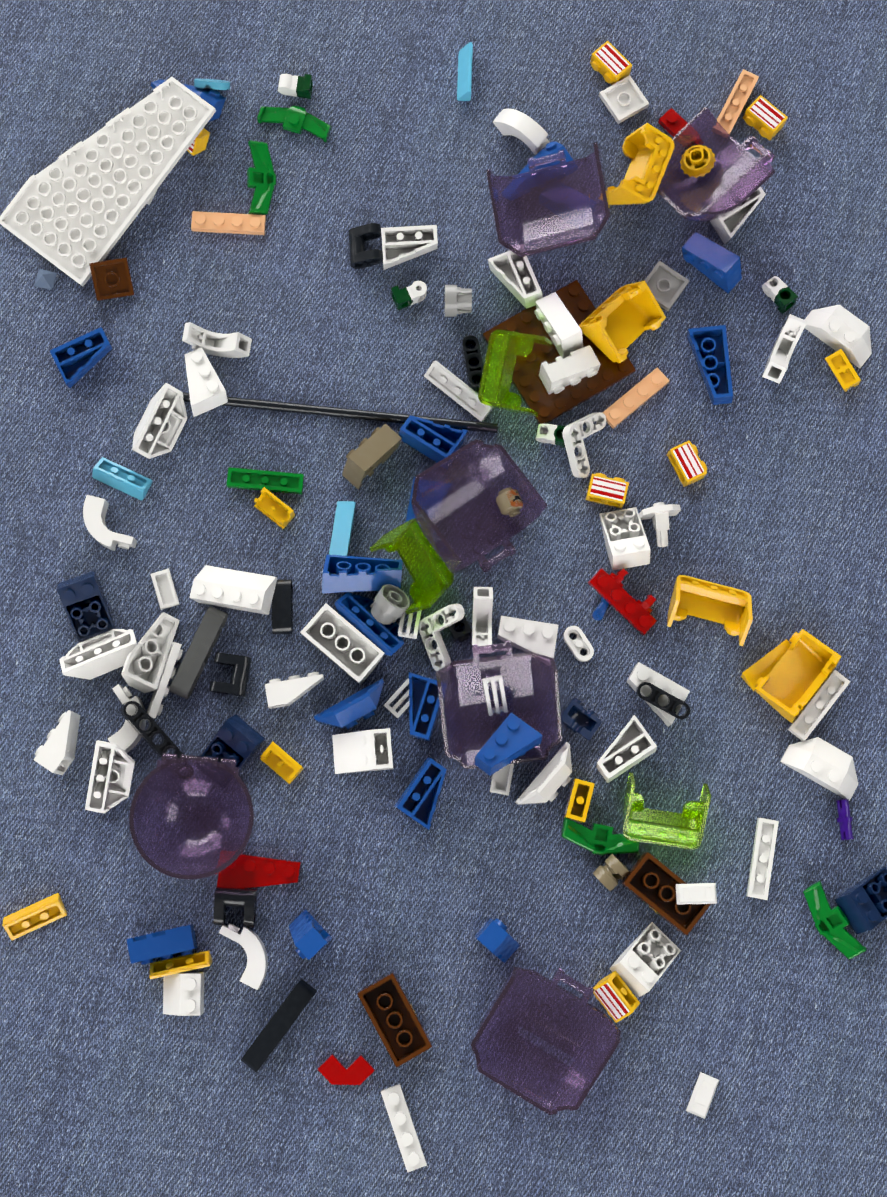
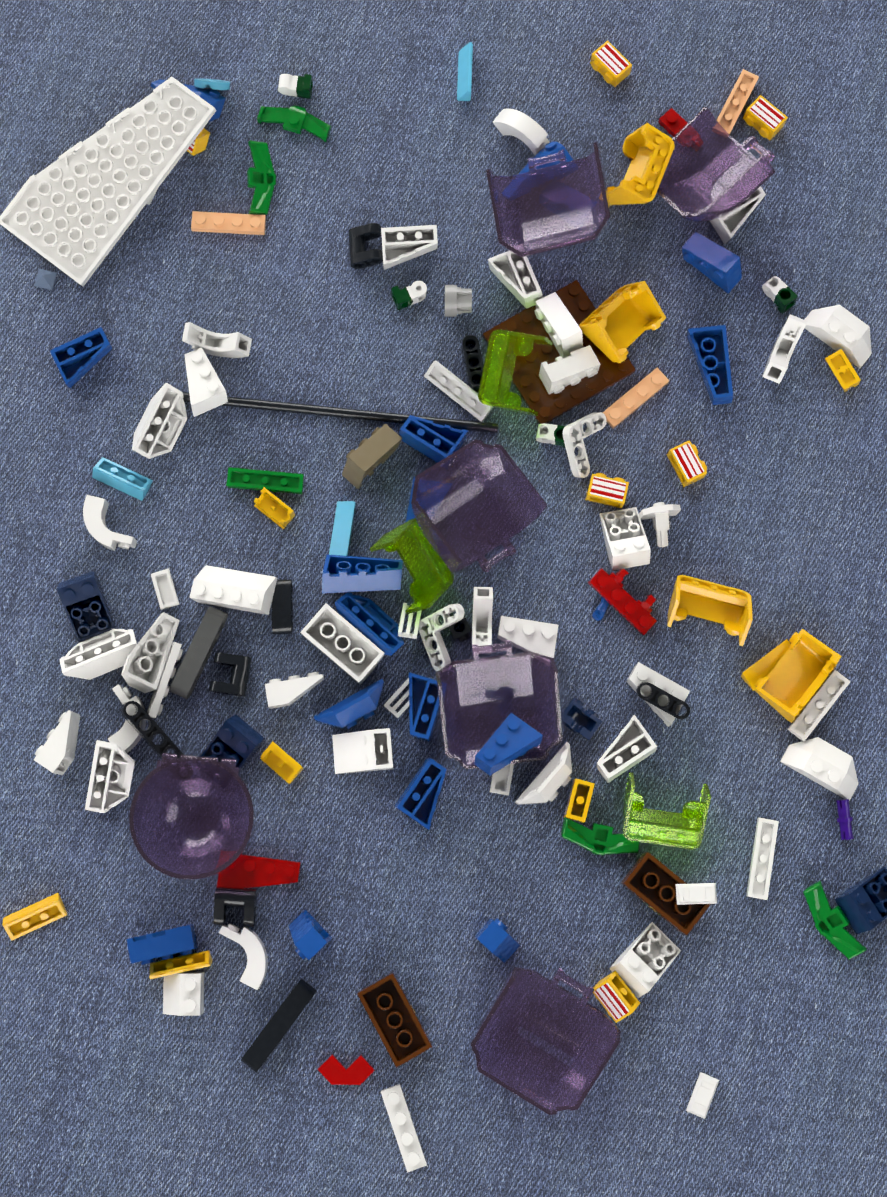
(111, 279): reddish brown tile -> none
(389, 604): light grey piece -> none
(497, 709): white tile -> none
(509, 502): dark tan head -> none
(578, 644): white plate -> none
(611, 872): dark tan wheel -> none
(624, 99): white plate -> none
(666, 285): light grey plate -> none
(697, 161): yellow piece -> none

